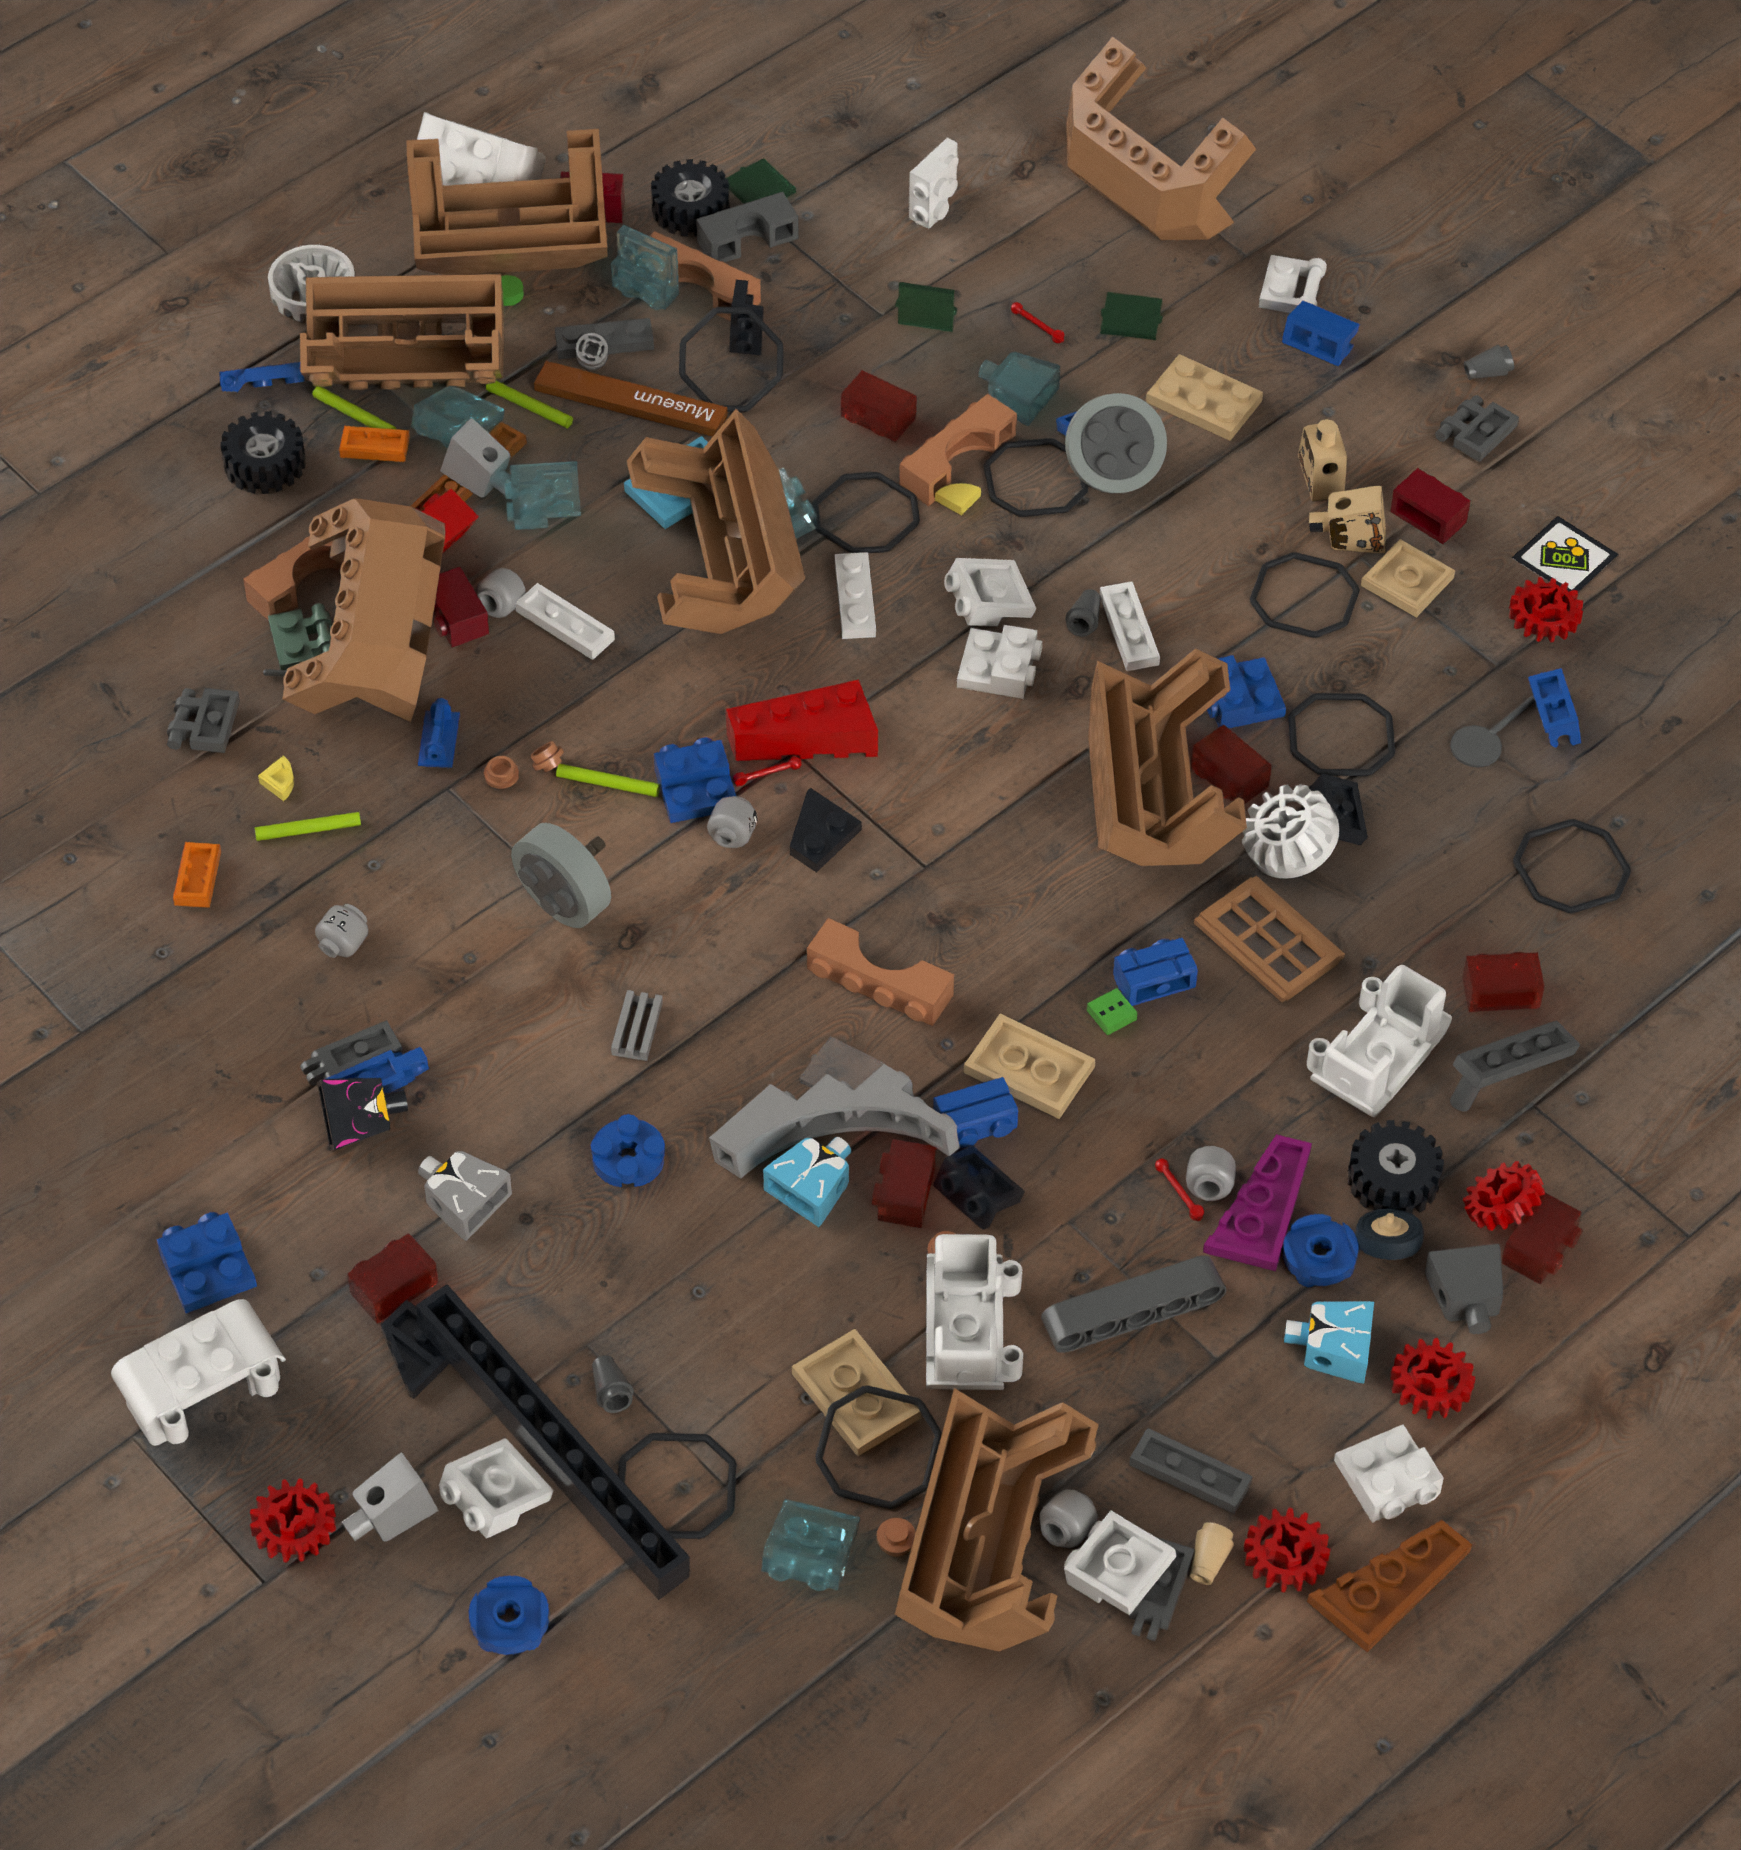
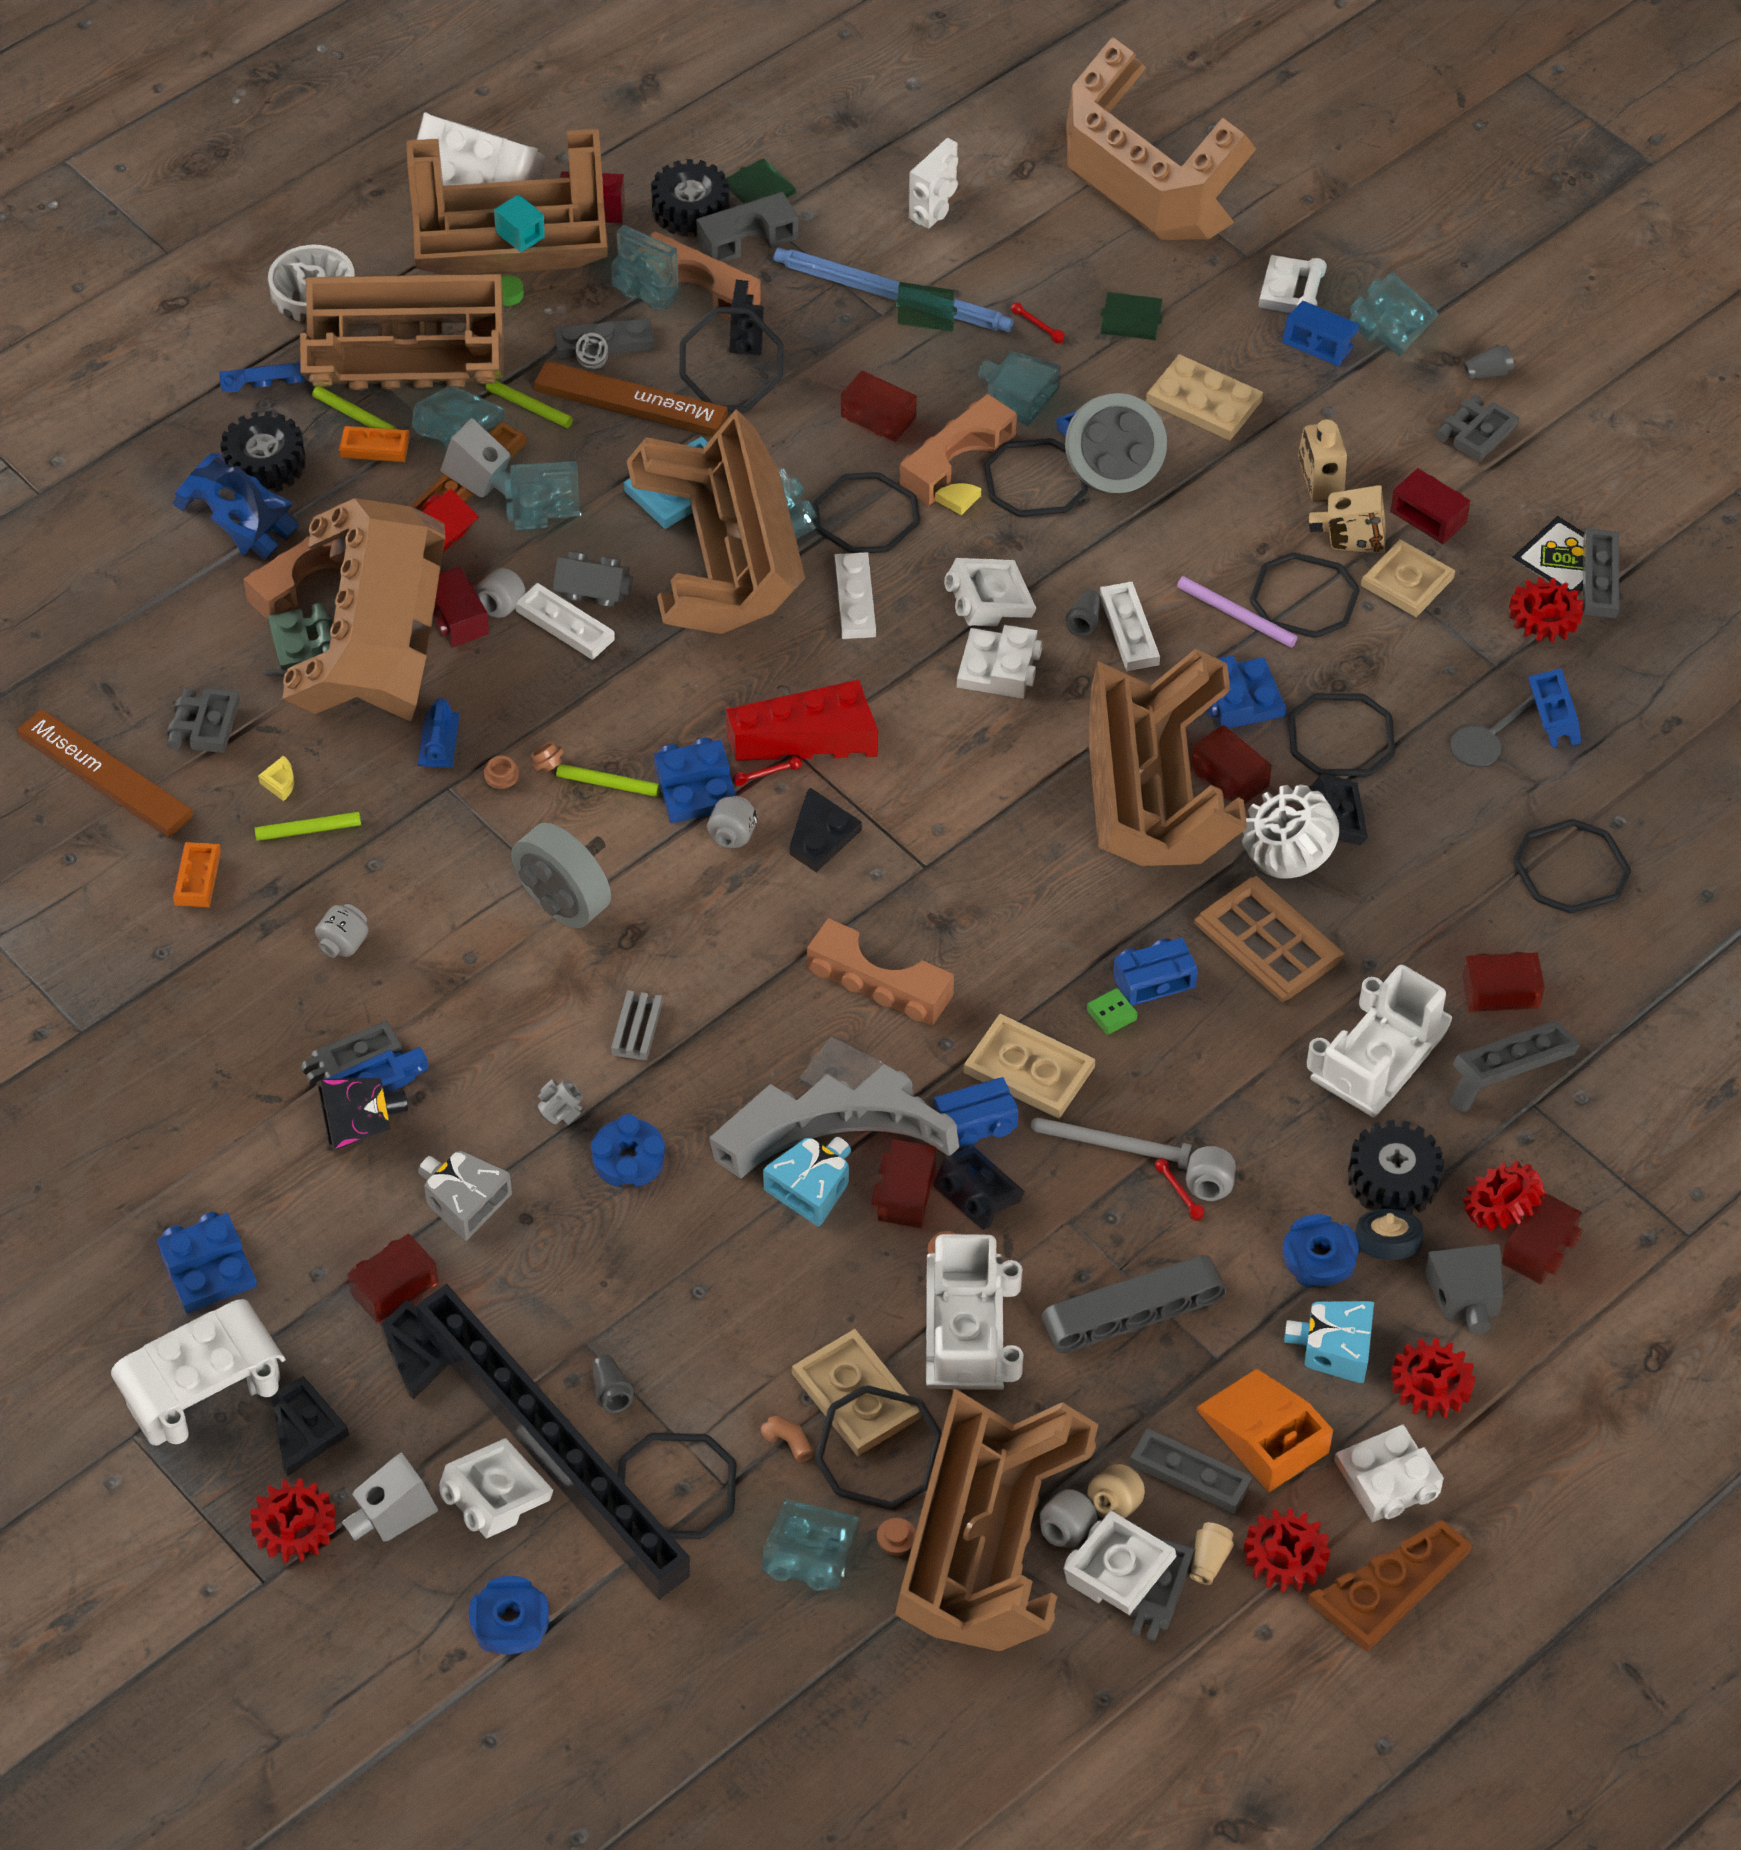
(105, 773): none -> dark orange tile
(252, 505): none -> blue hips
(304, 1424): none -> black wing
(519, 223): none -> teal panel
(560, 1101): none -> light grey gear
(601, 580): none -> dark grey brick
(790, 1432): none -> nougat arm
(882, 286): none -> medium blue piece
(1114, 1141): none -> light grey bar
(1116, 1490): none -> tan head
(1237, 611): none -> lavender bar
(1263, 1208): magenta wing -> none
(1268, 1428): none -> orange slope
(1392, 313): none -> clear light blue plate
(1601, 573): none -> dark grey plate

